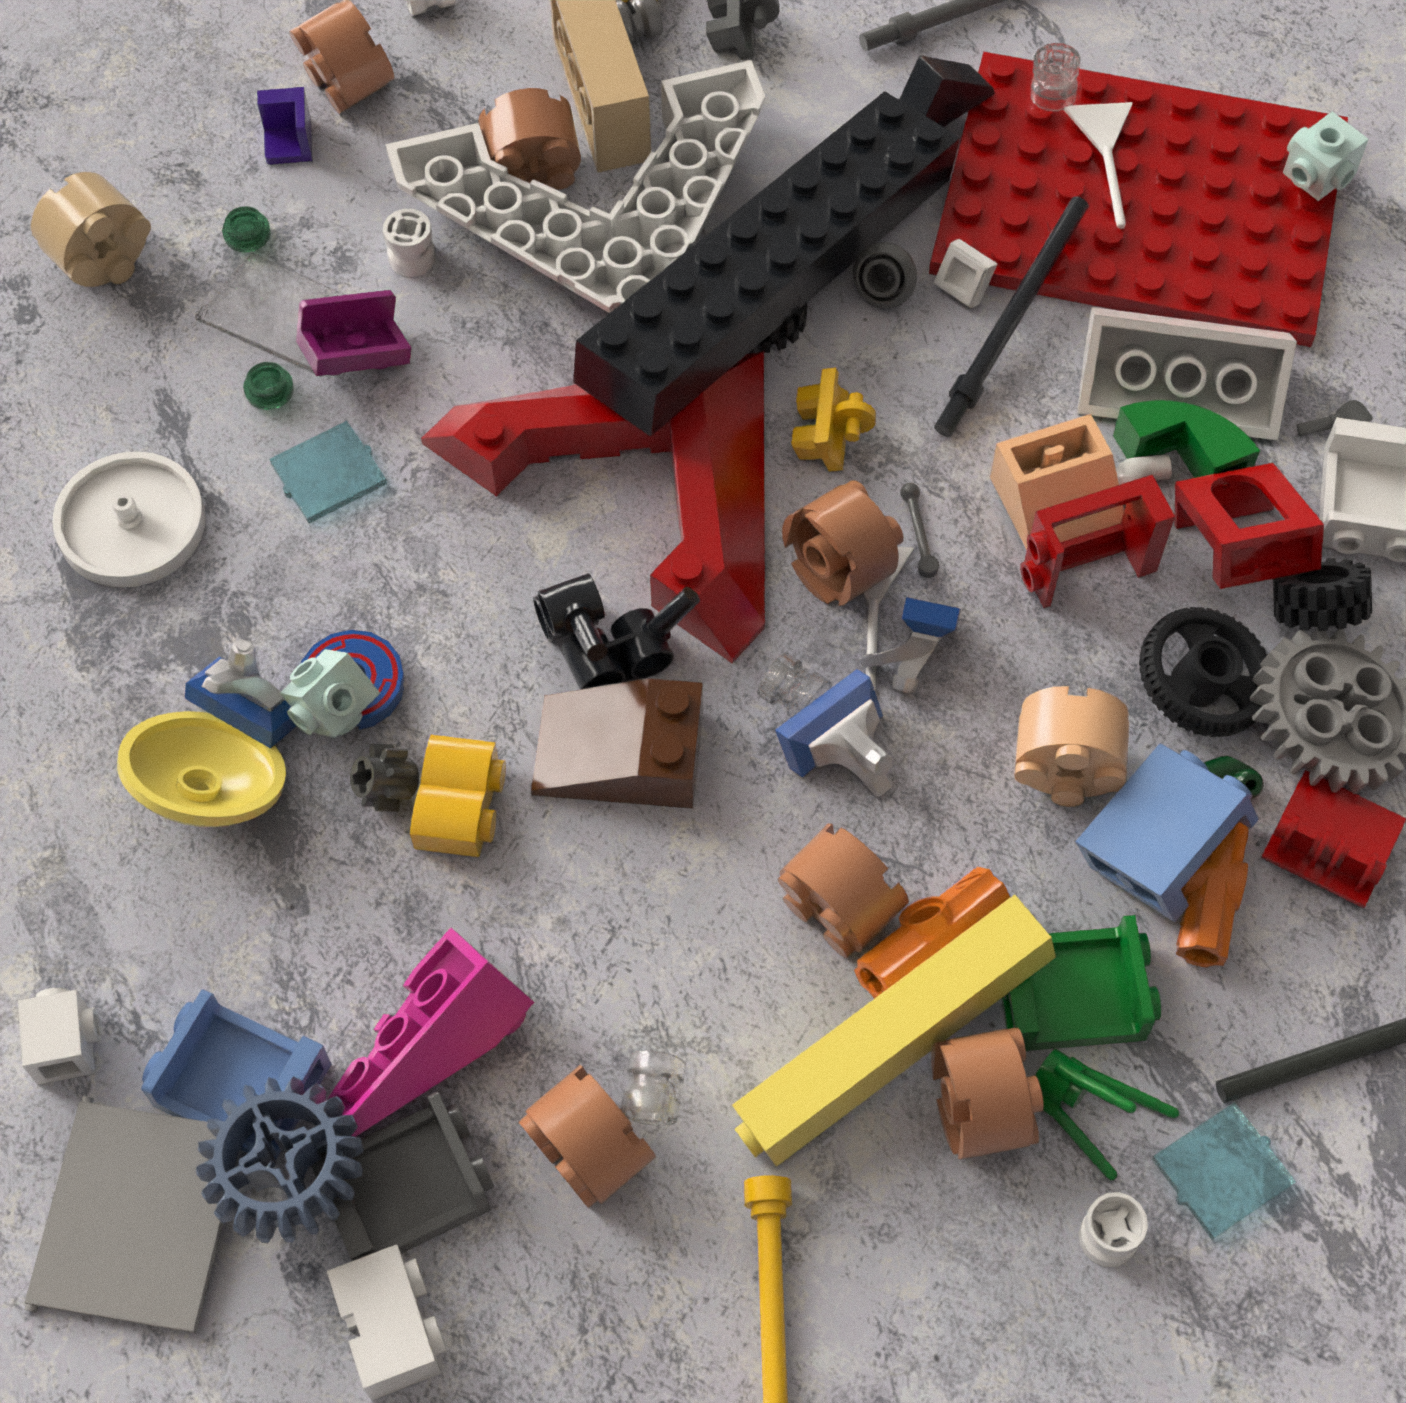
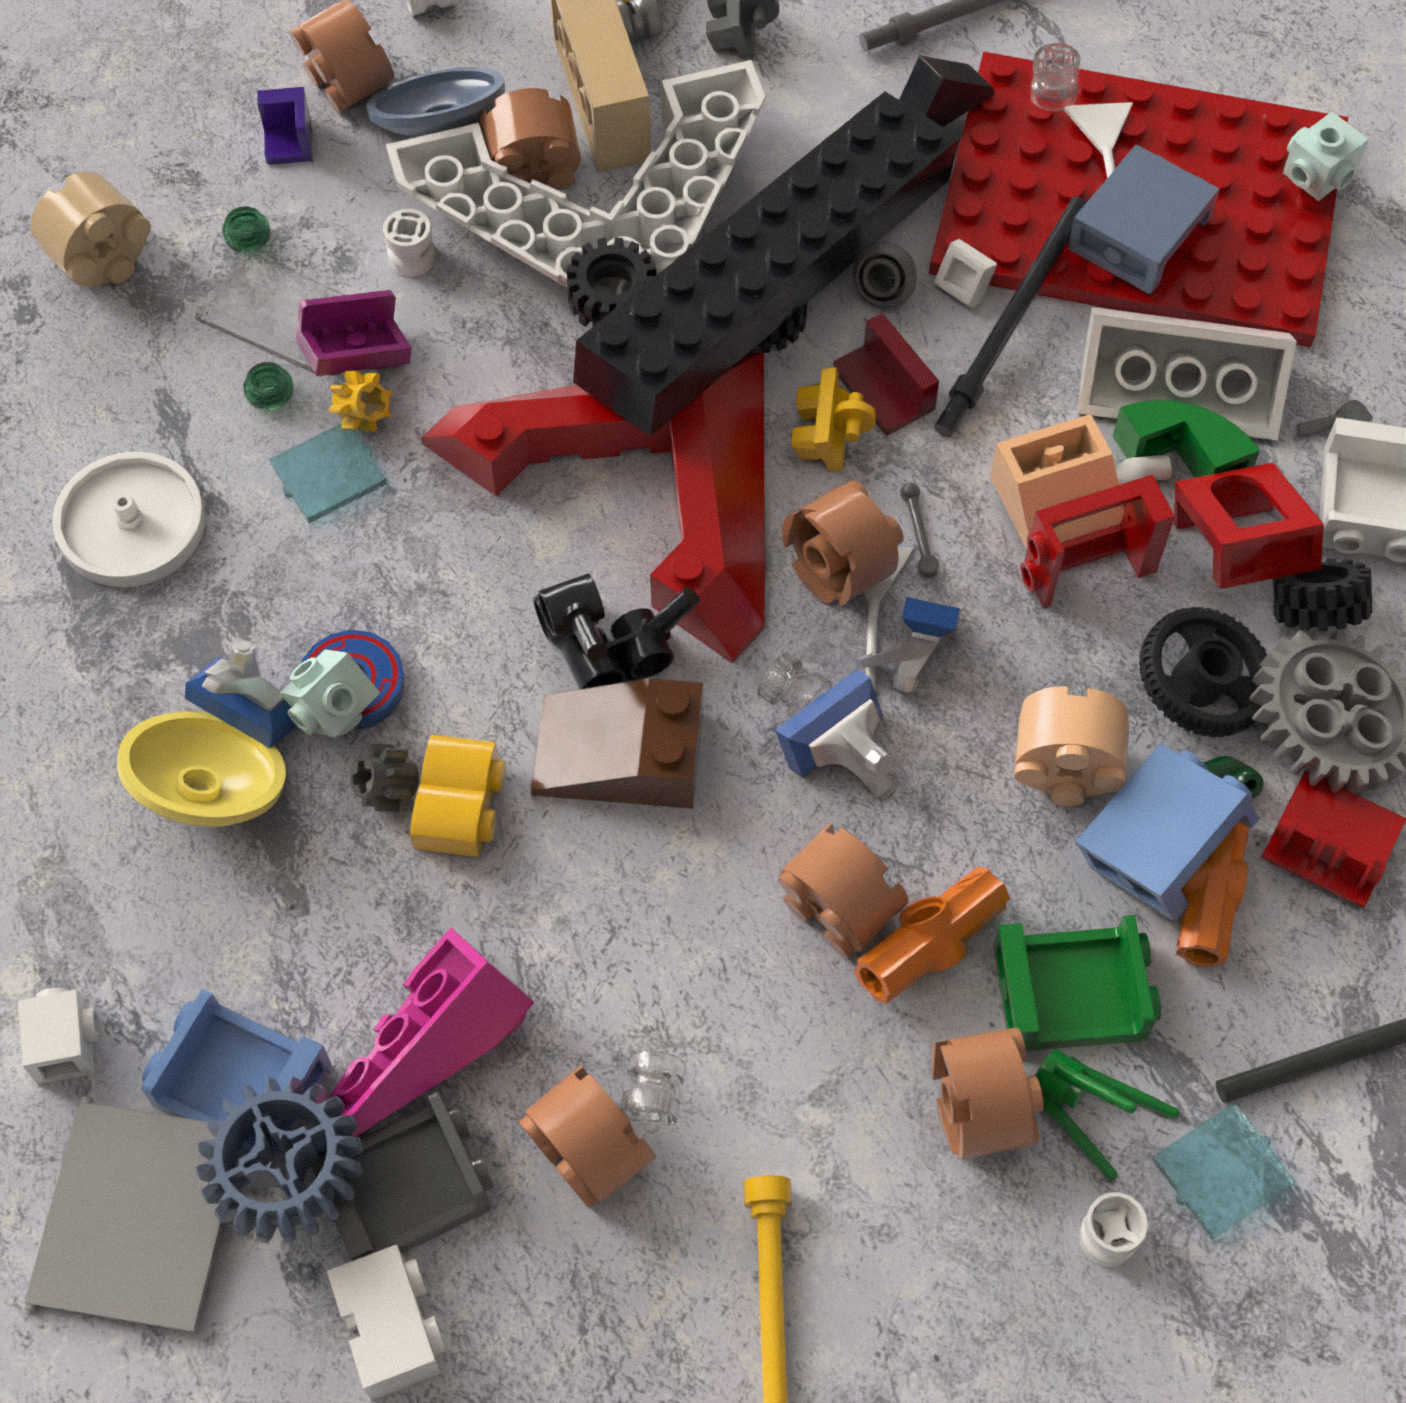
(360, 401): none -> yellow gear
(436, 101): none -> sand blue dish
(602, 263): none -> black tyre
(889, 376): none -> dark red panel
(893, 1031): light yellow brick -> none
(1141, 217): none -> sand blue panel

